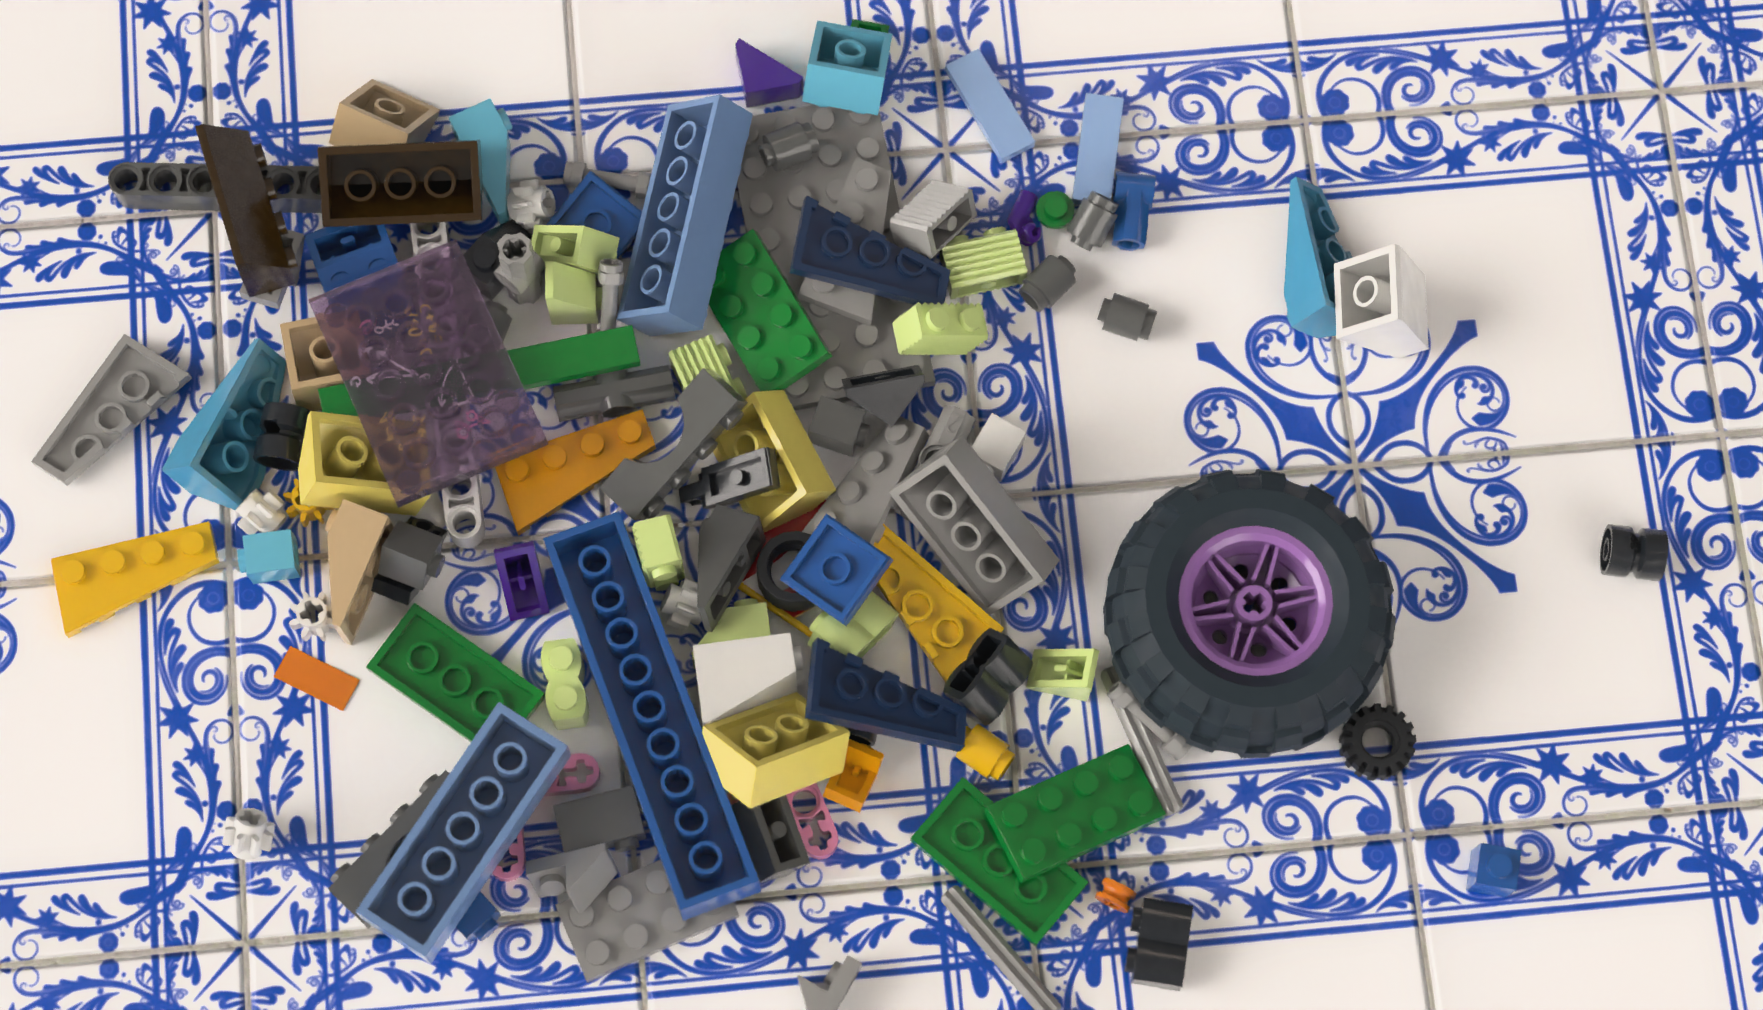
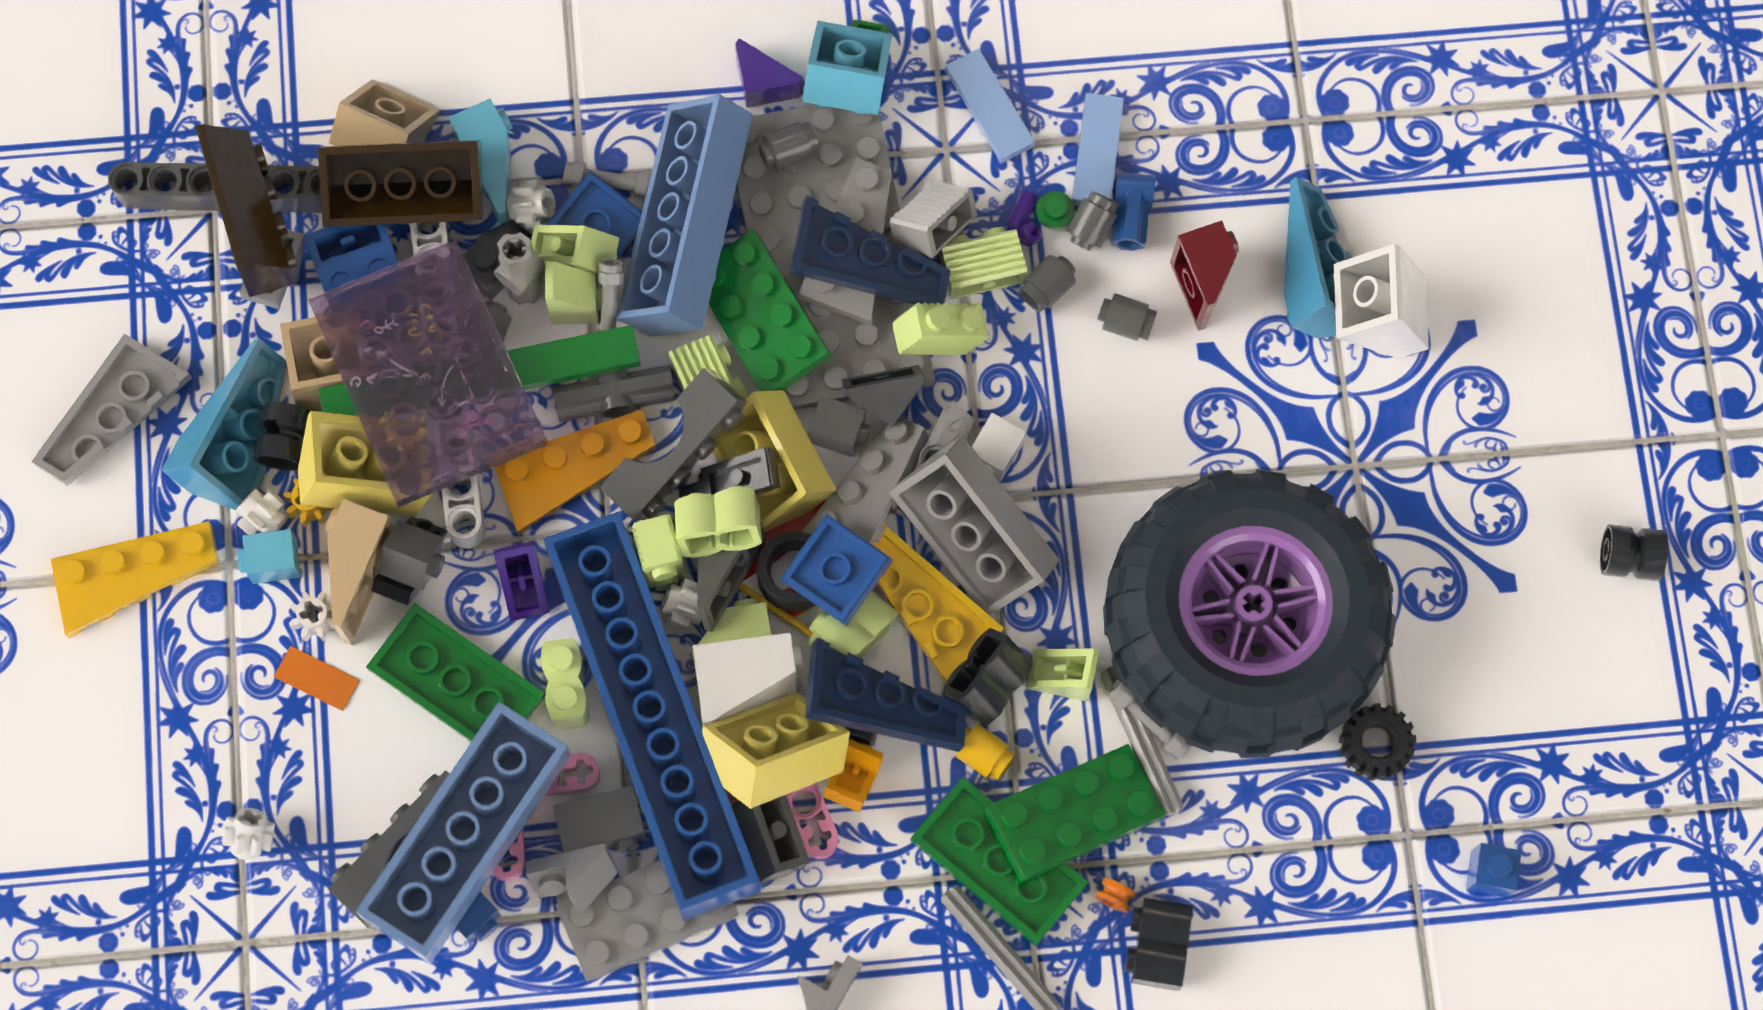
(717, 522): none -> yellowish green brick
(1202, 267): none -> dark red slope

